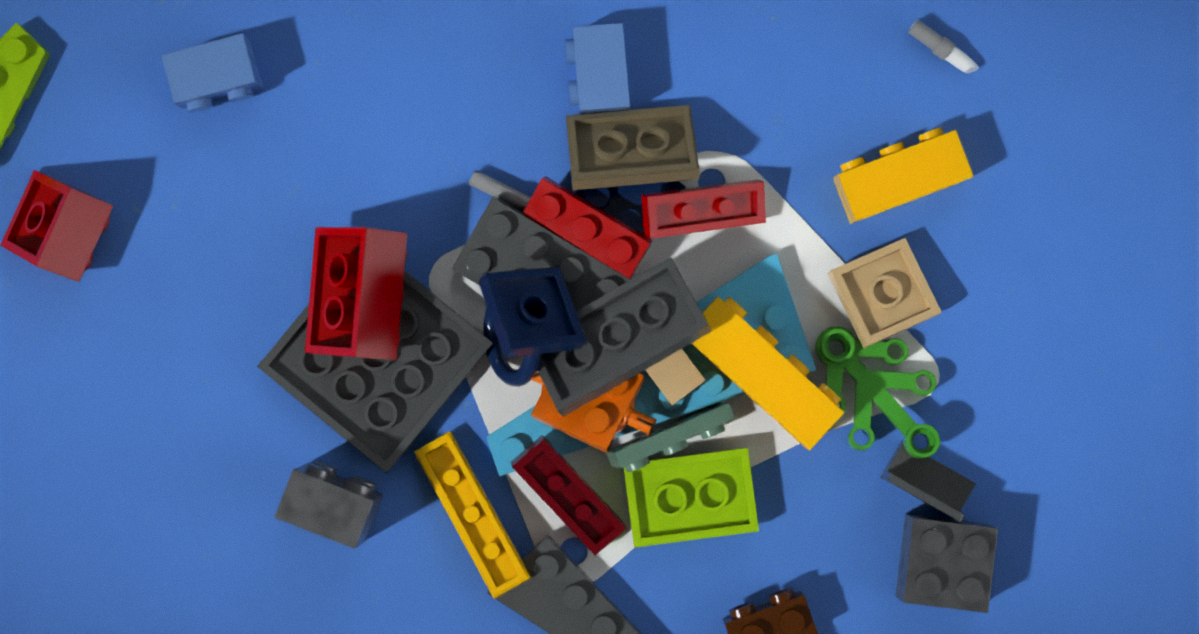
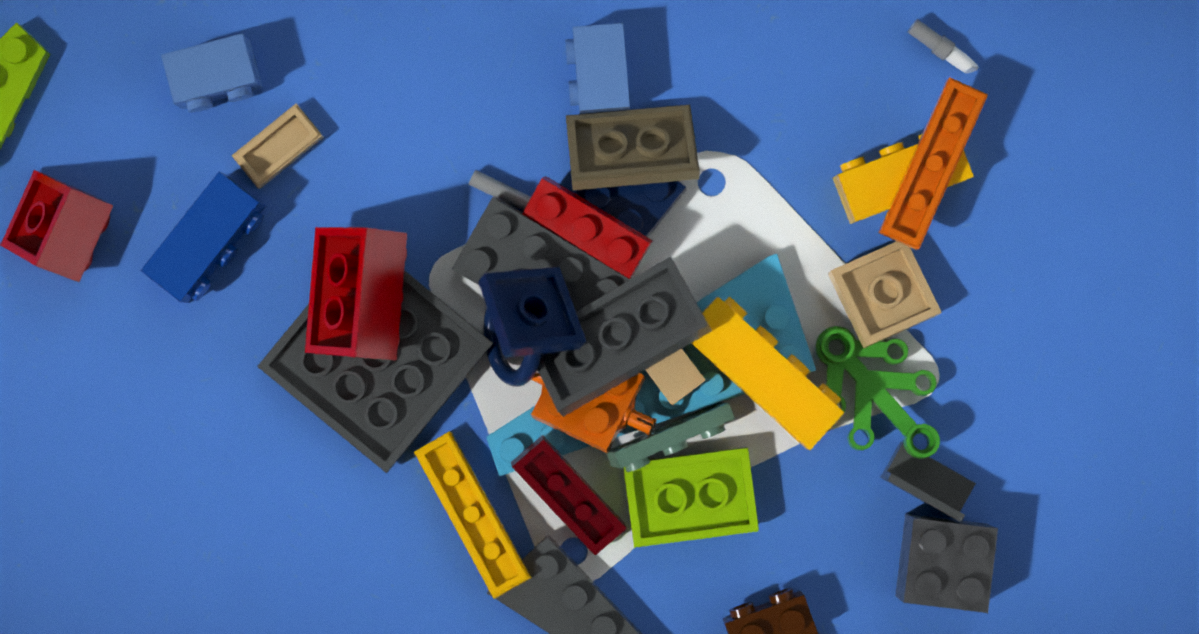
(204, 239): none -> blue brick
(277, 146): none -> tan tile
(329, 504): flat silver brick -> none
(703, 208): red plate -> none
(933, 163): none -> orange tile

